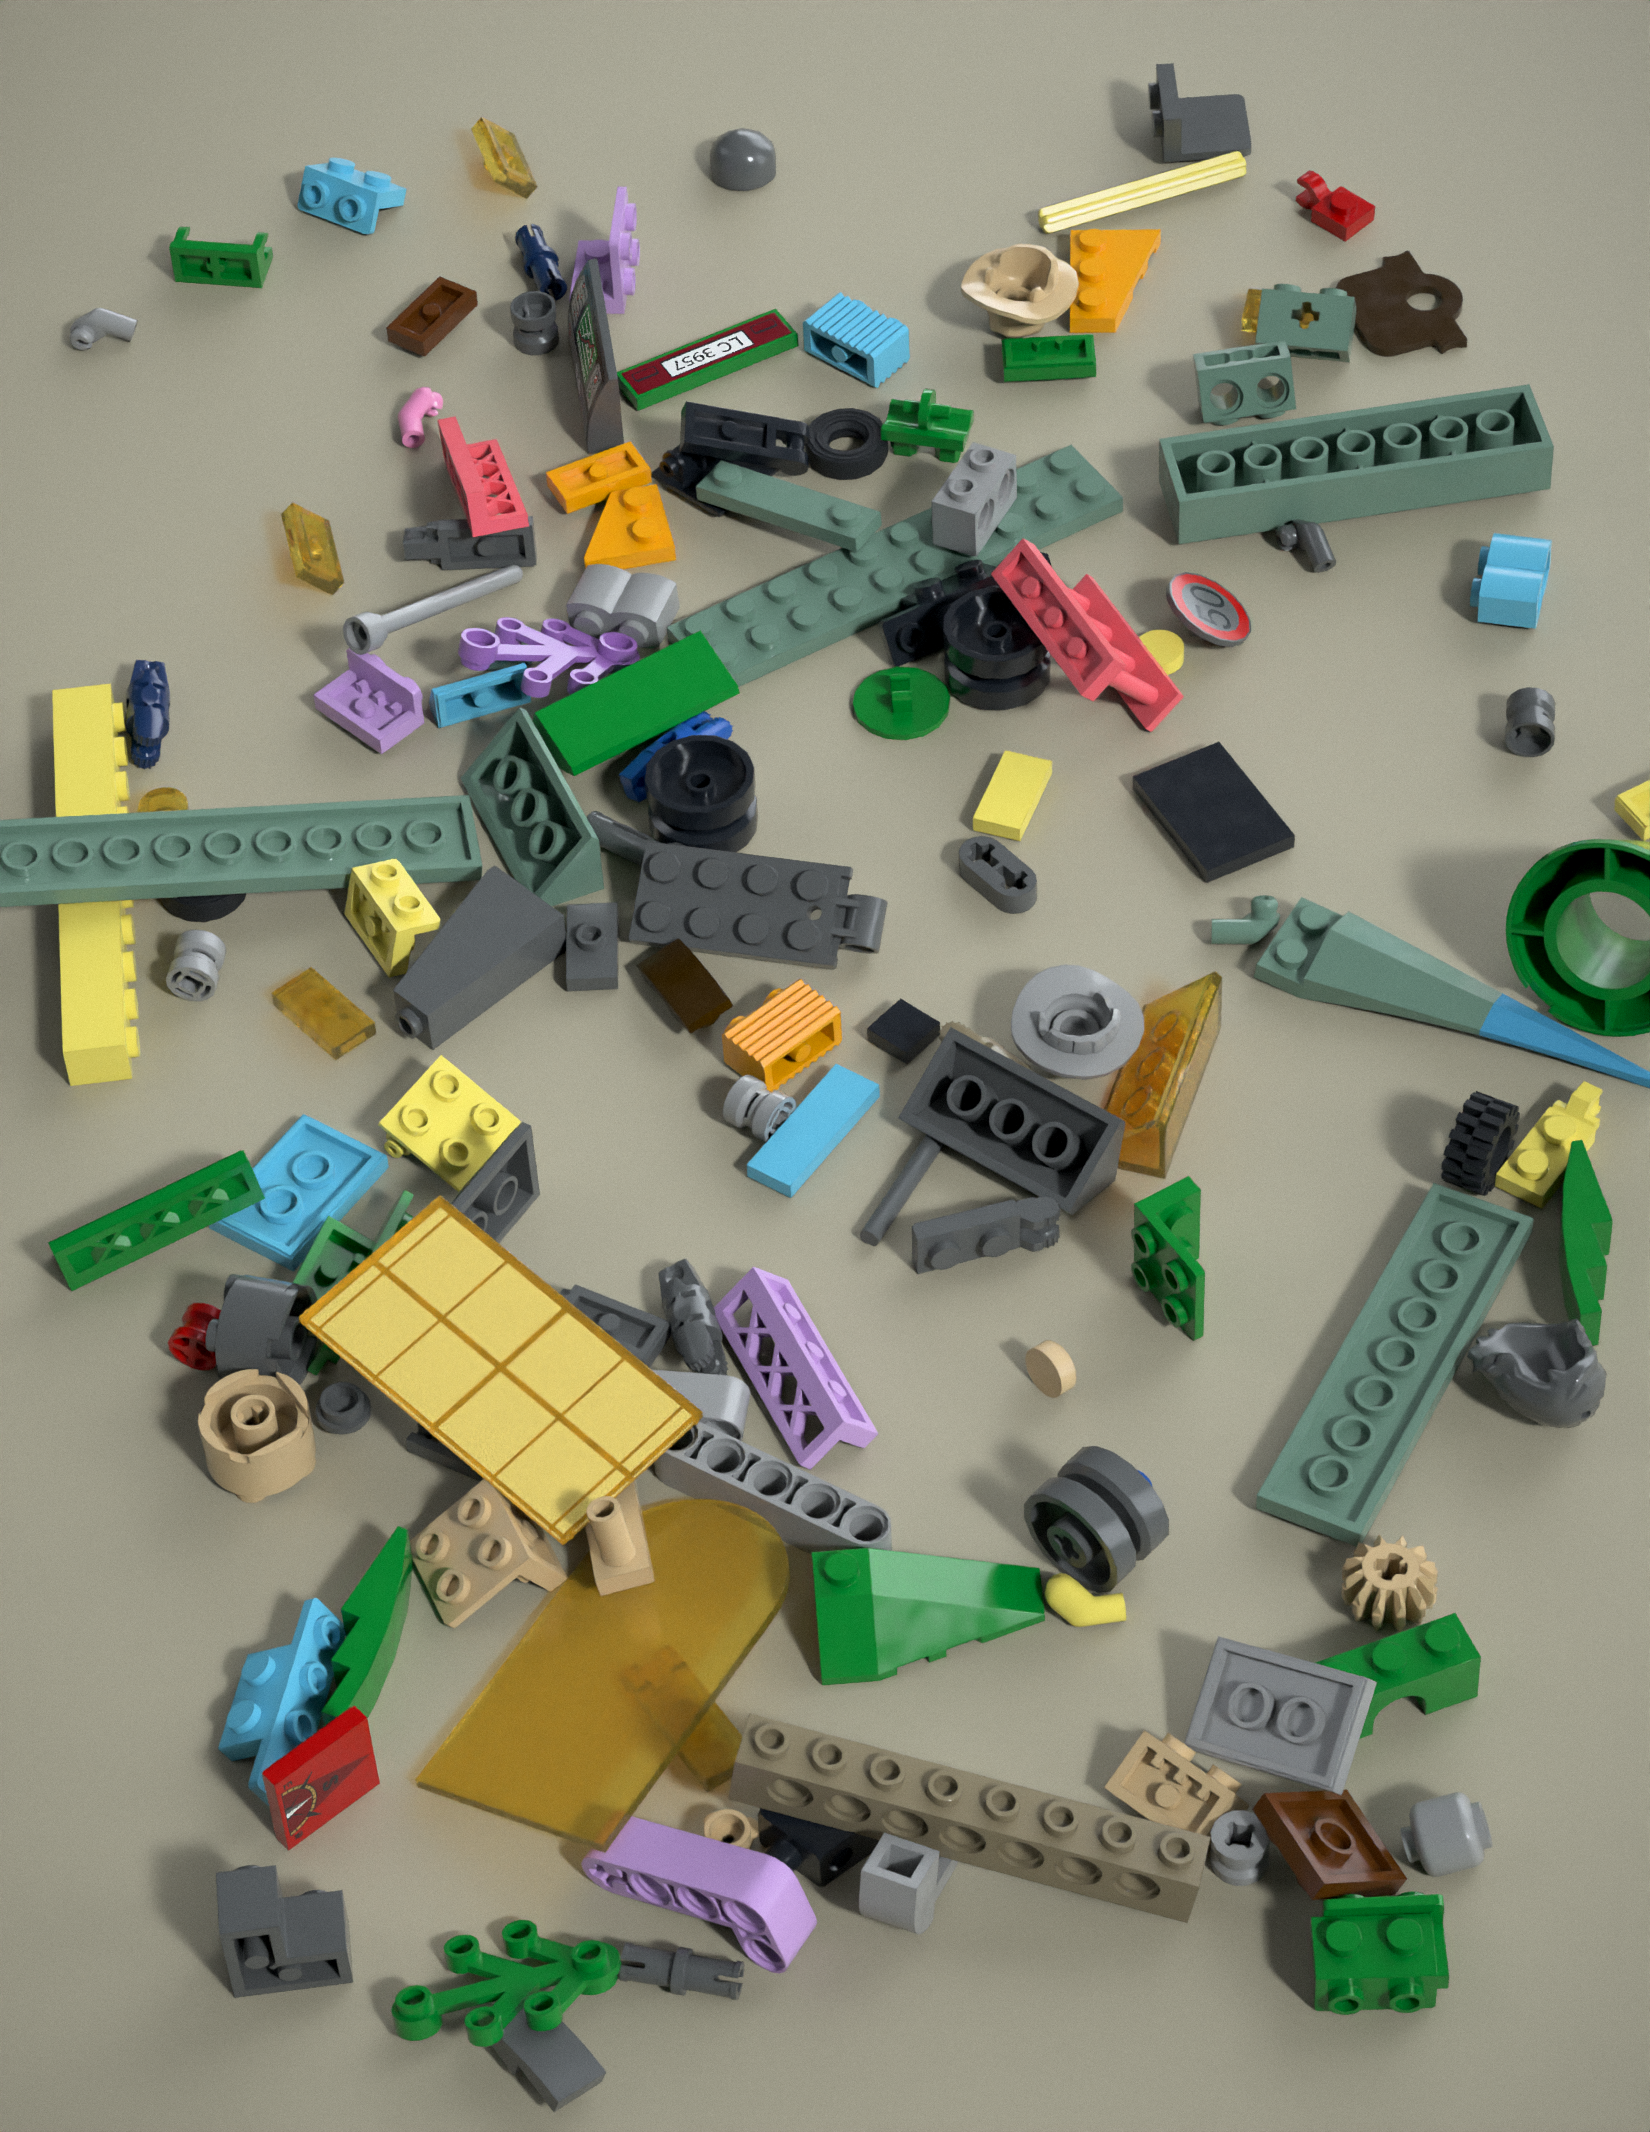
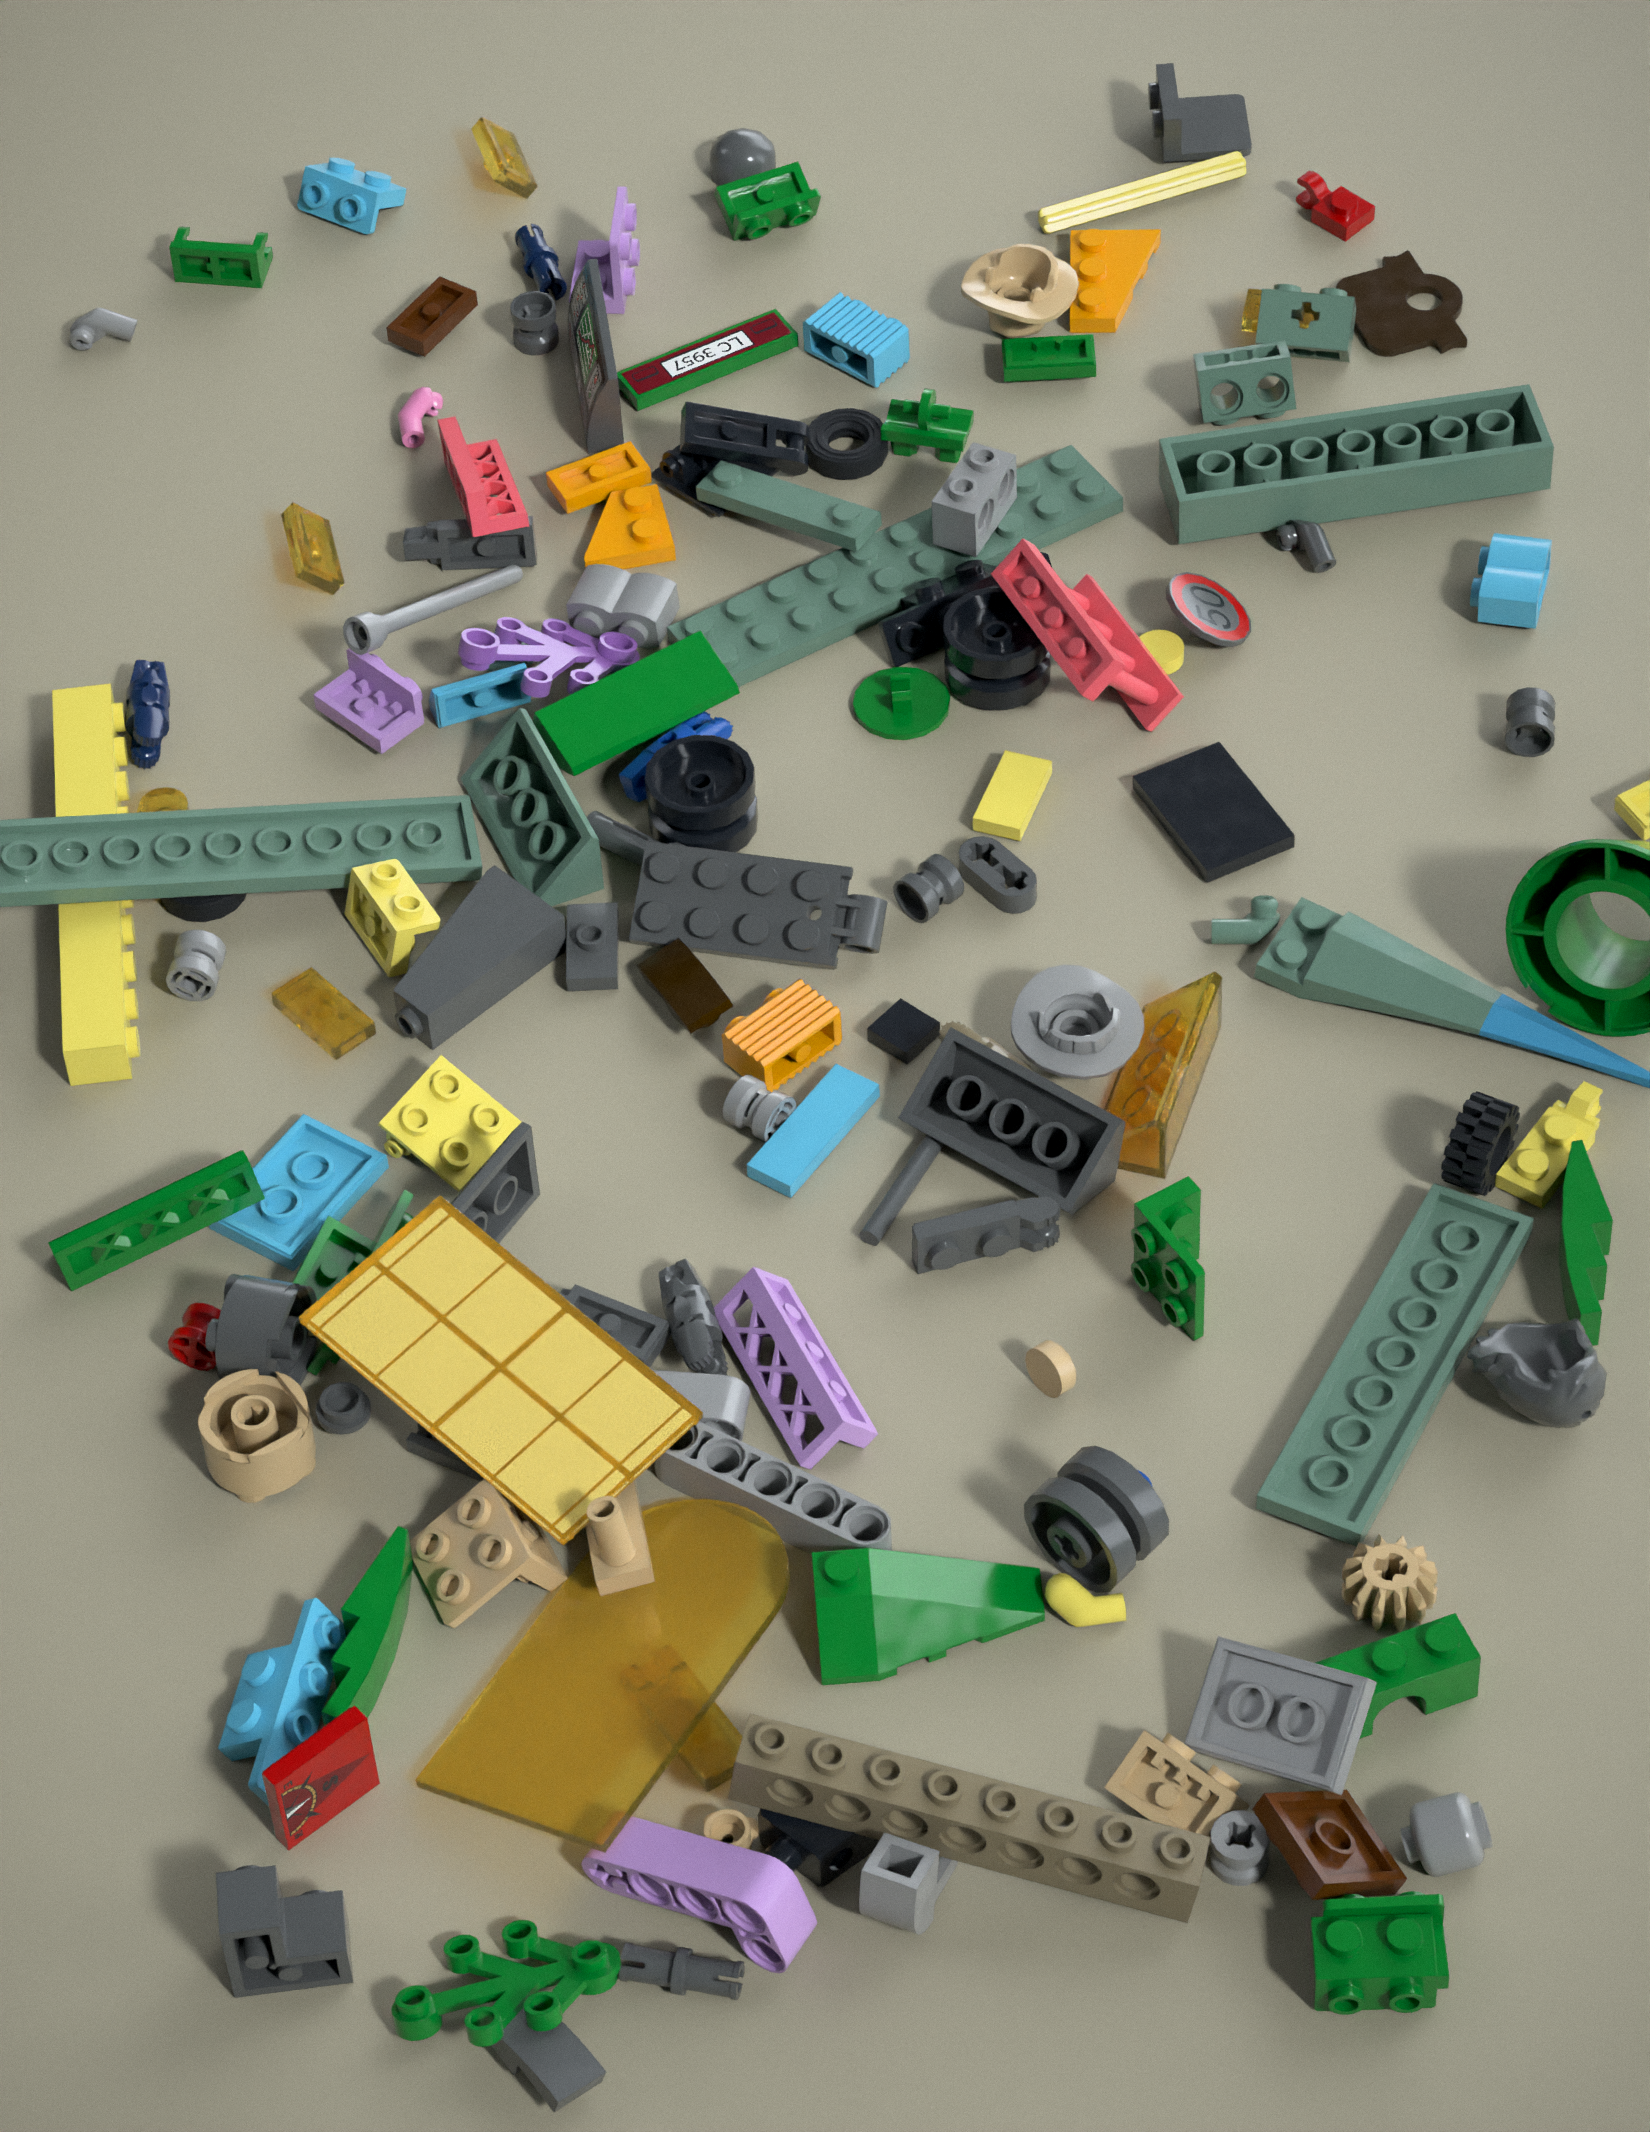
(767, 201): none -> green bracket
(931, 886): none -> dark grey wheel

